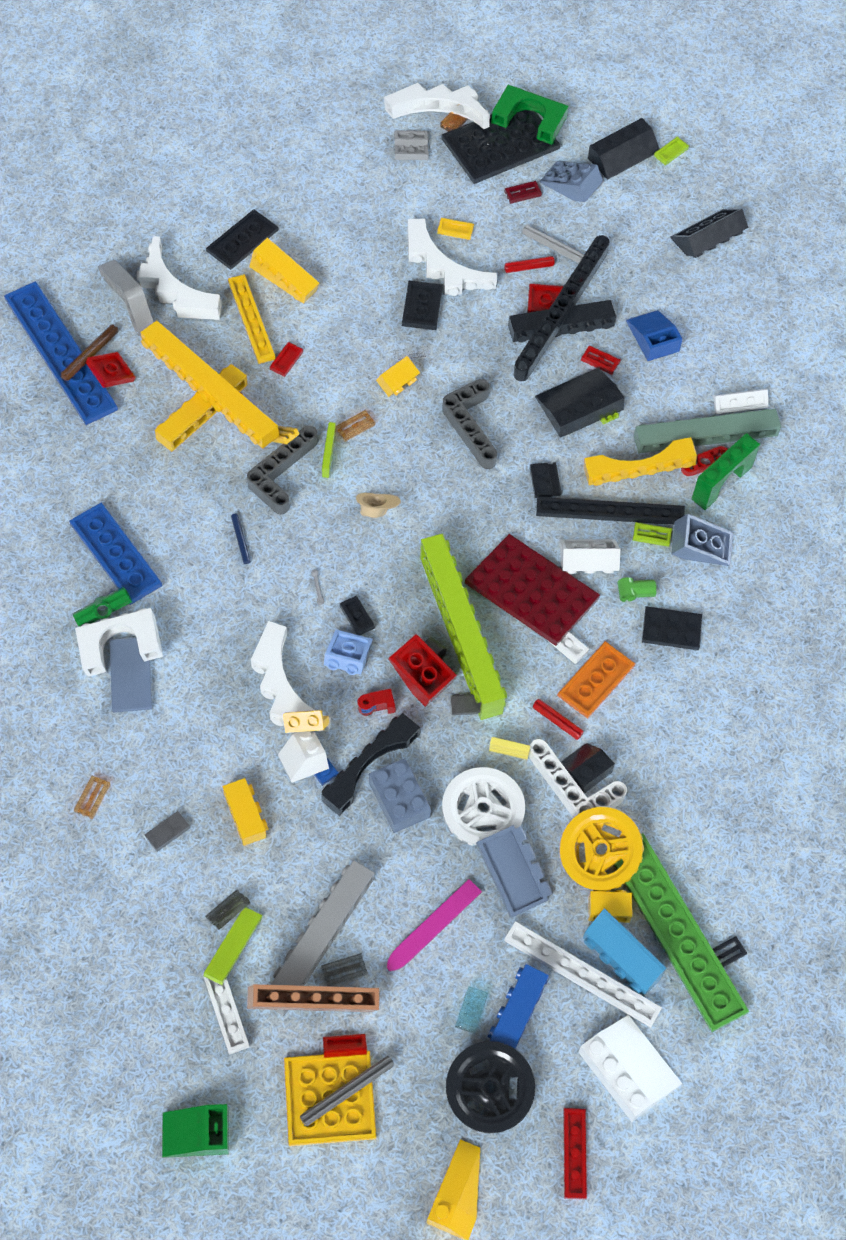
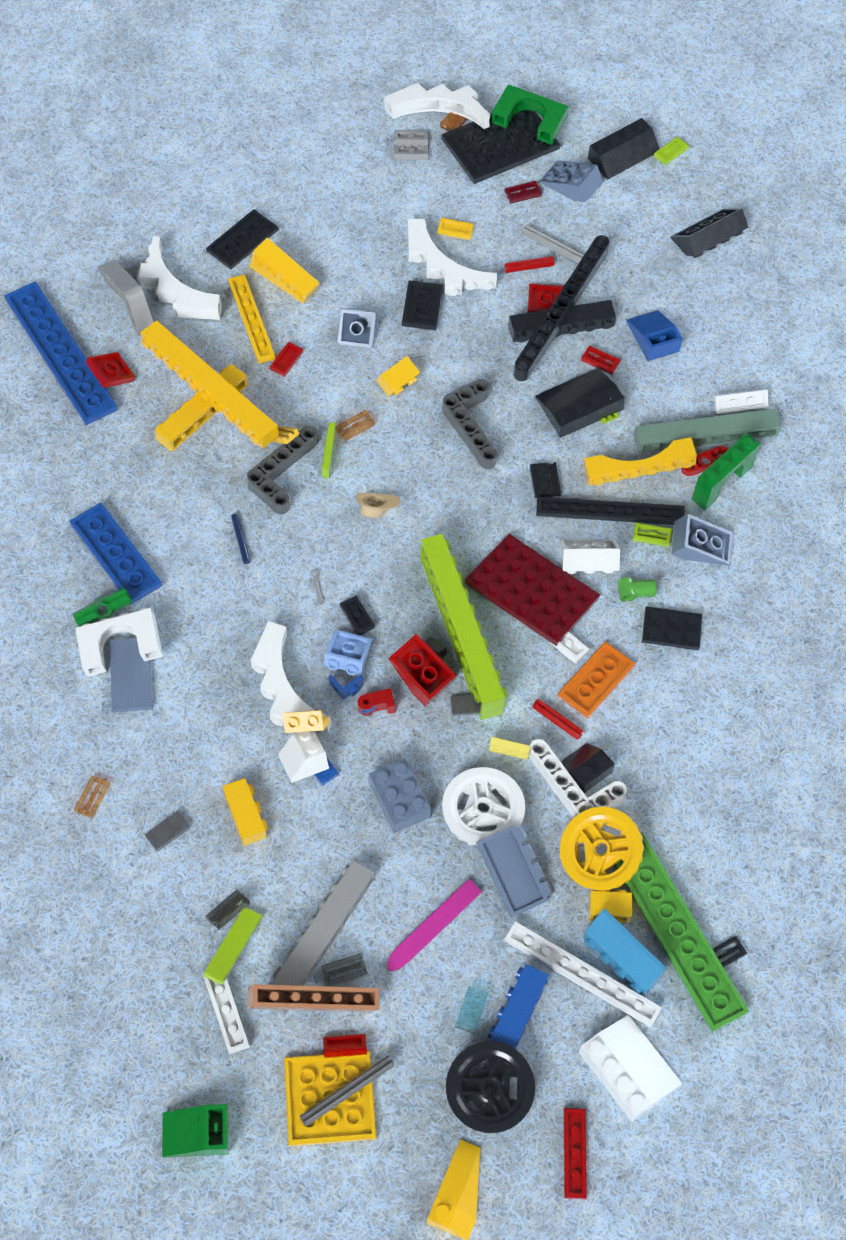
(90, 351): reddish brown axle -> none
(350, 689): none -> blue bracket
(357, 327): none -> sand blue slope
(397, 736): black arch -> none

